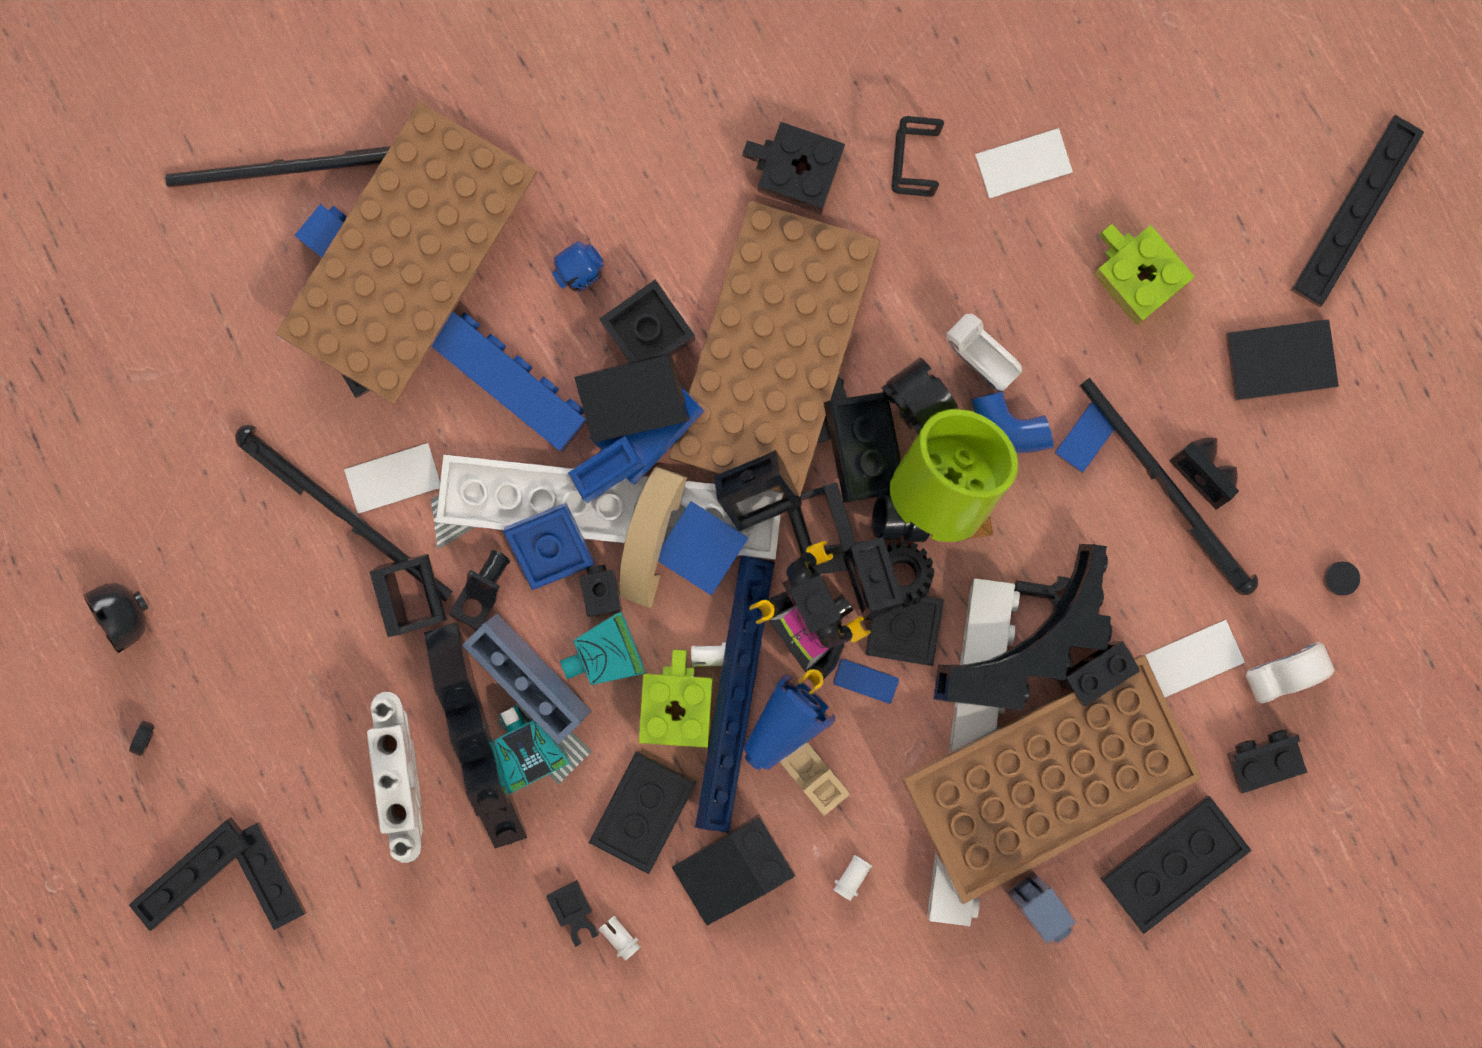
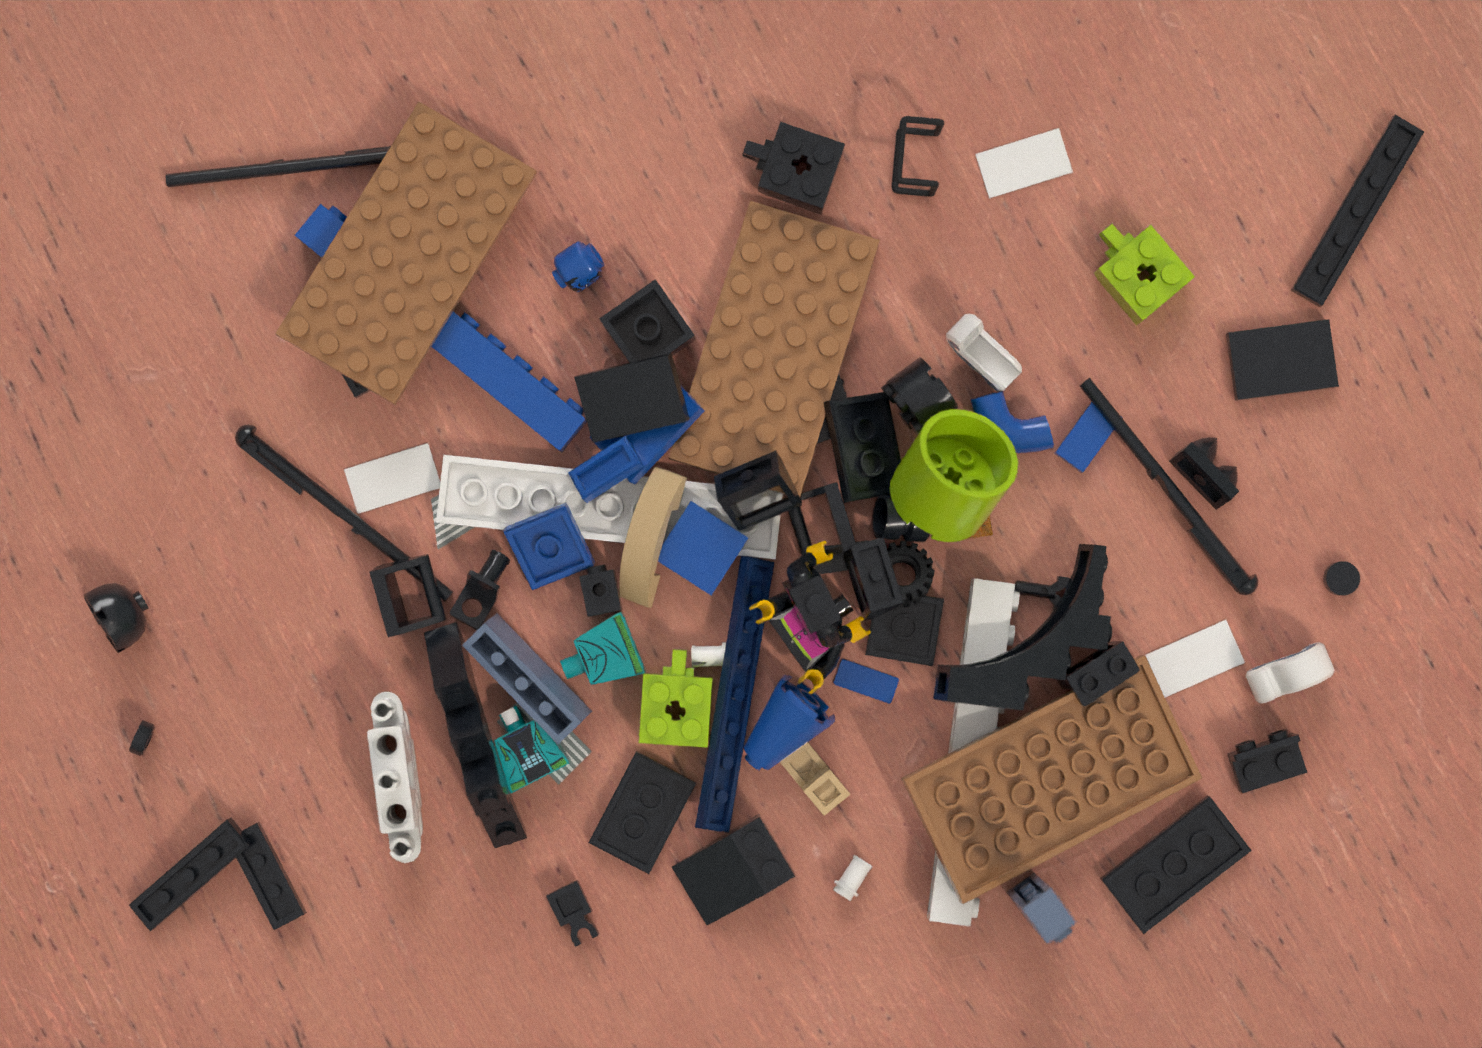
(622, 940): white pin -> none

